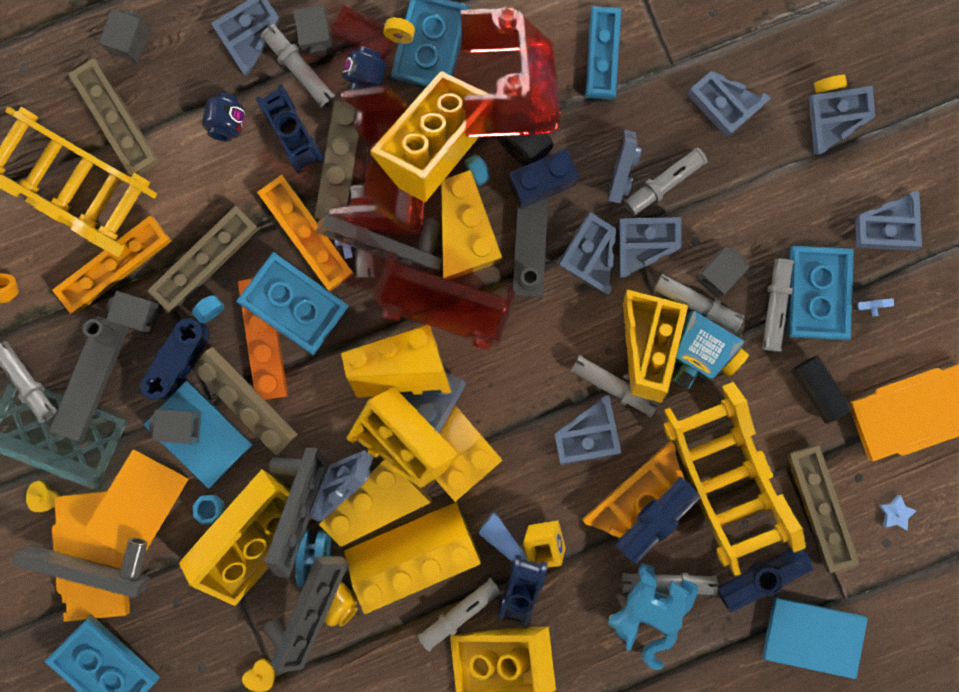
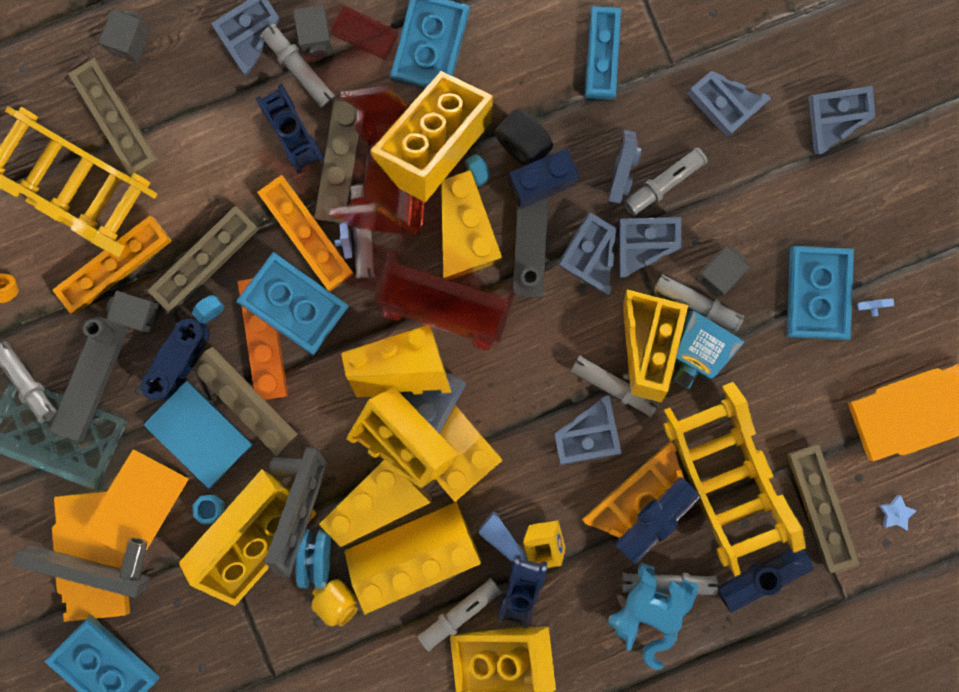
(40, 497): yellow piece -> none
(175, 426): dark grey brick -> none
(223, 117): dark blue head -> none
(260, 677): yellow piece -> none
(310, 611): dark grey piece -> none
(340, 482): sand blue wing -> none
(364, 68): dark blue head -> none
(378, 245): dark grey piece -> none
(399, 30): yellow tile -> none
(523, 101): clear red windscreen -> none
(735, 362): yellow tile -> none
(777, 305): light grey pin -> none
(814, 637): dark azure tile -> none
(821, 389): black pin -> none
(830, 84): yellow tile -> none
(891, 226): sand blue wing -> none

